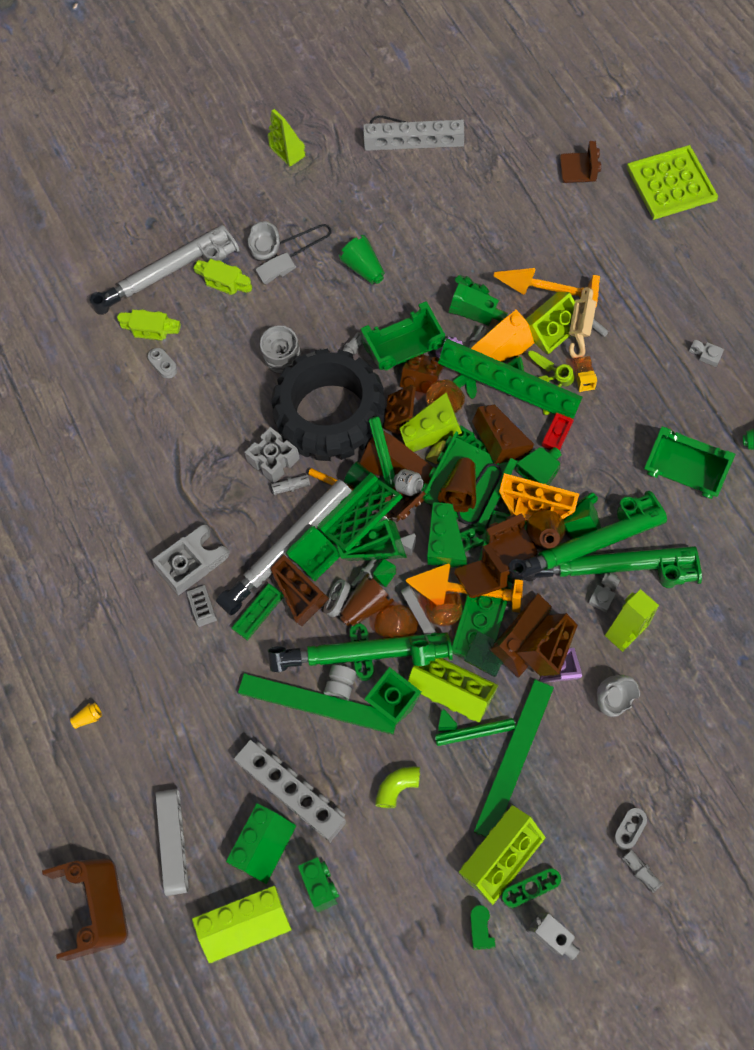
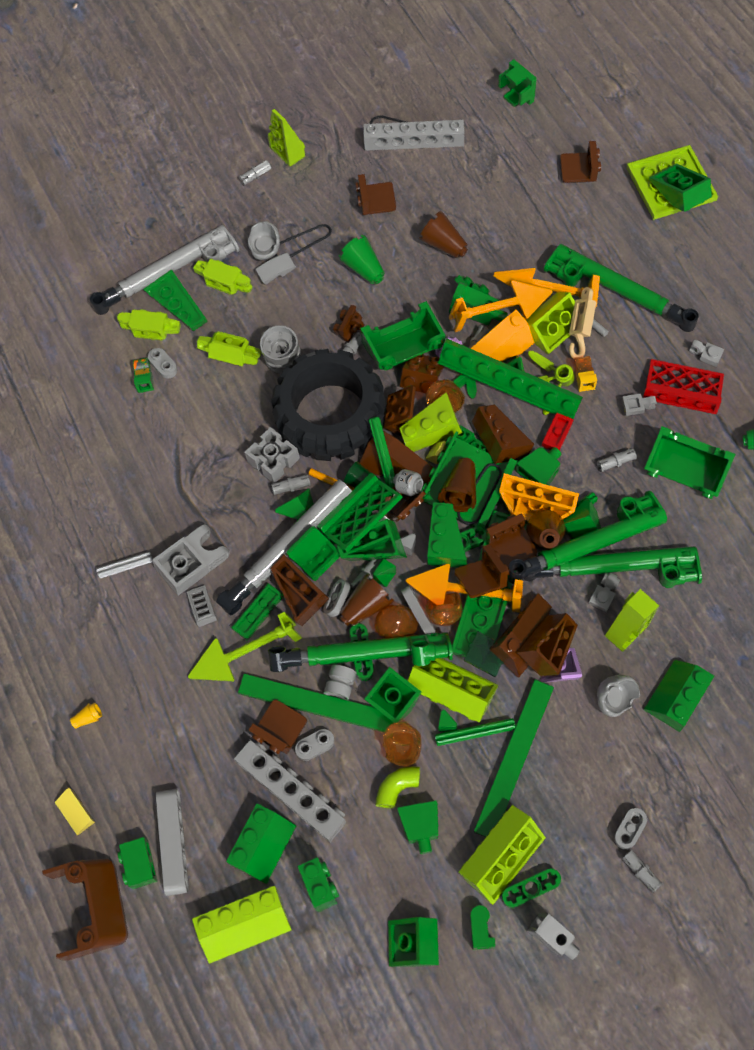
(74, 811): none -> light yellow slope
(125, 564): none -> axle
(137, 863): none -> green brick
(143, 375): none -> green leg
(173, 296): none -> green wing
(215, 664): none -> lime piece
(229, 349): none -> lime hinge
(255, 172): none -> light grey axle
(279, 727): none -> reddish brown bracket
(297, 505): none -> green slope
(315, 746): none -> light grey plate
(350, 323): none -> reddish brown hips
(375, 197): none -> reddish brown bracket
(402, 744): none -> clear orange piece
(413, 942): none -> green slope
(420, 824): none -> green torso
(444, 236): none -> reddish brown cone
(520, 82): none -> green panel
(527, 297): none -> light orange piece
(569, 262): none -> green piece
(616, 459): none -> light grey pin
(636, 404): none -> light grey plate
(679, 694): none -> green slope
(682, 186): none -> green slope
(682, 396): none -> red fence

